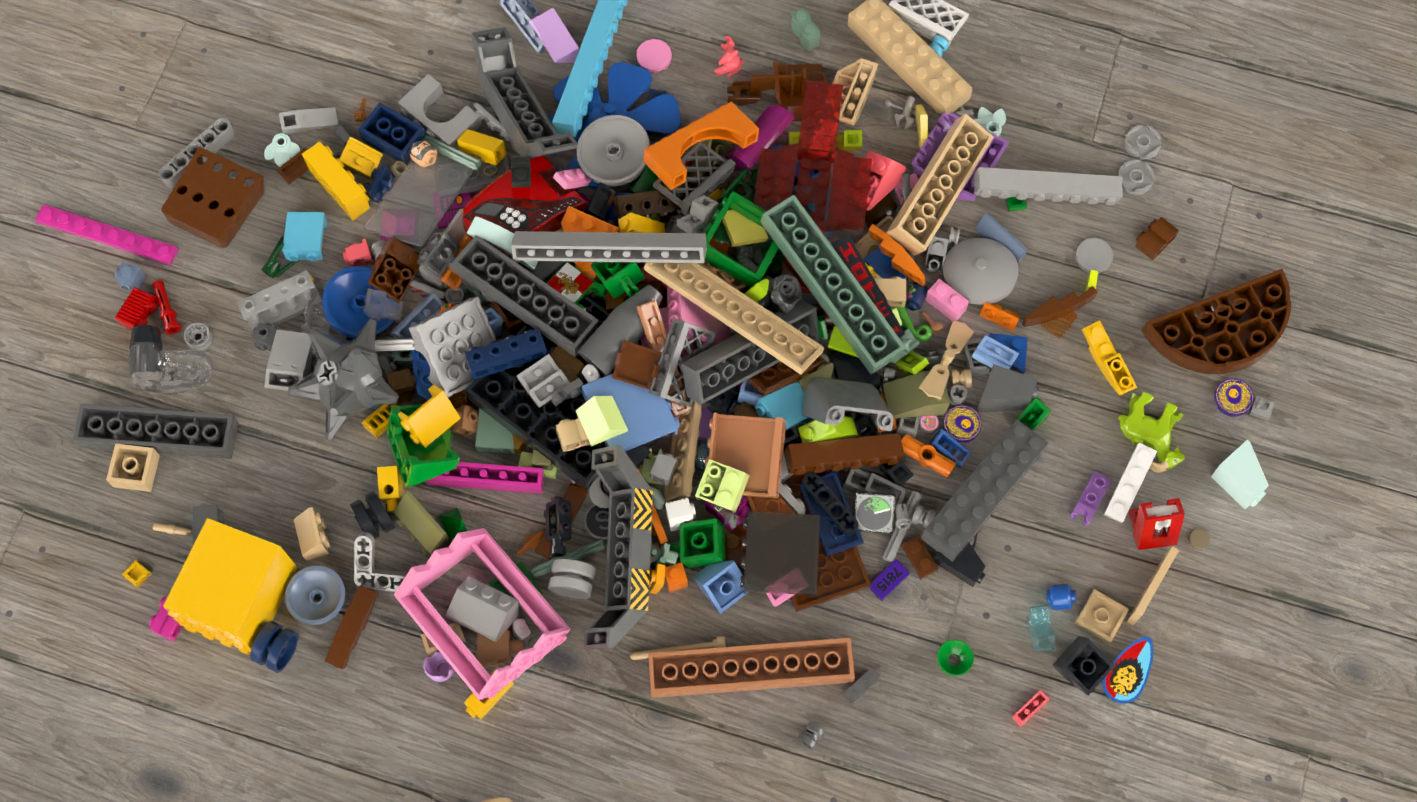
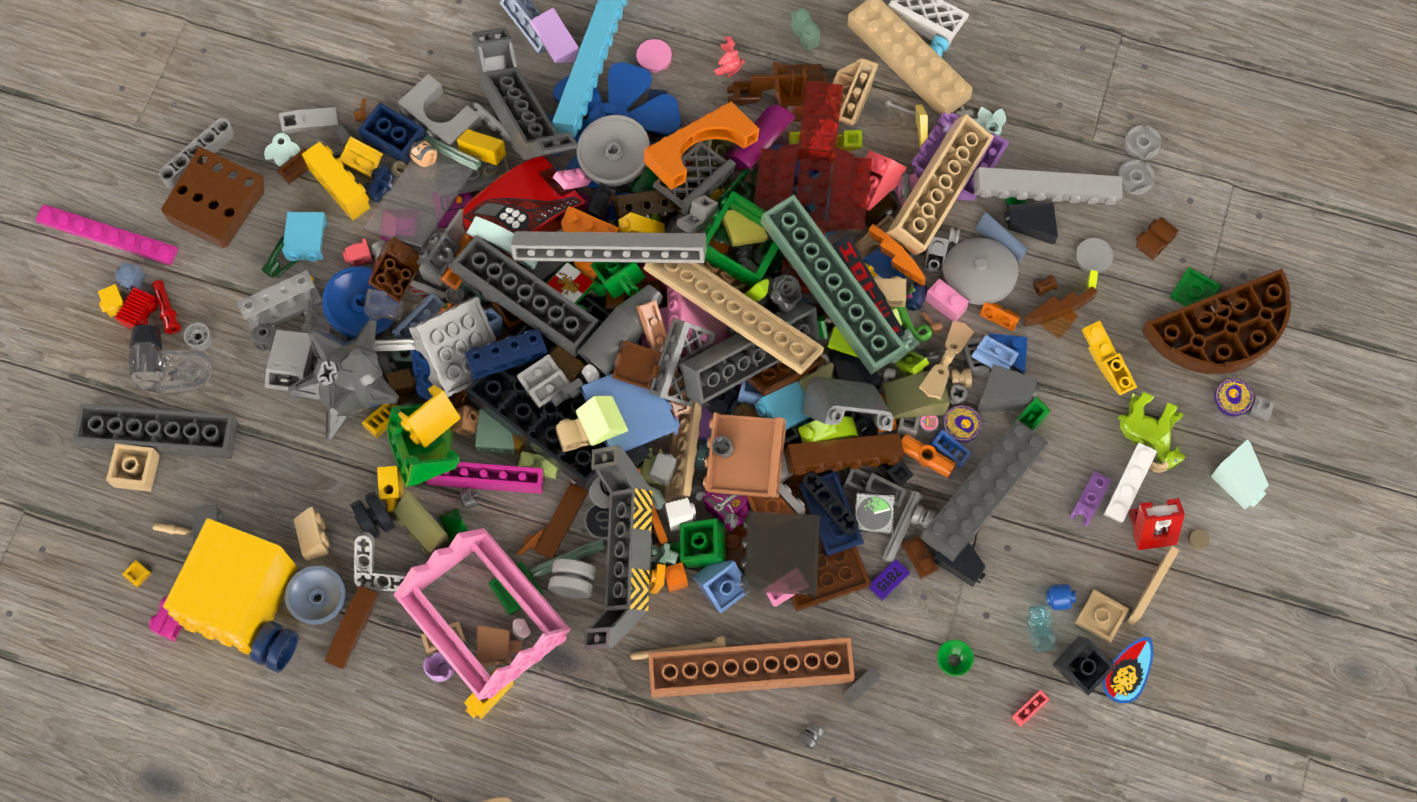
(111, 300): none -> yellow brick
(467, 498): none -> dark grey piece
(483, 608): light grey slope -> none
(521, 171): pearl dark grey brick -> none
(541, 461): olive slope -> none
(558, 524): black brick -> none
(719, 445): none -> dark grey wheel
(722, 485): yellowish green slope -> none
(903, 521): light grey pin -> none
(906, 112): light grey bar -> none
(1033, 220): none -> black slope
(1040, 288): none -> reddish brown bush
(1194, 288): none -> green tile

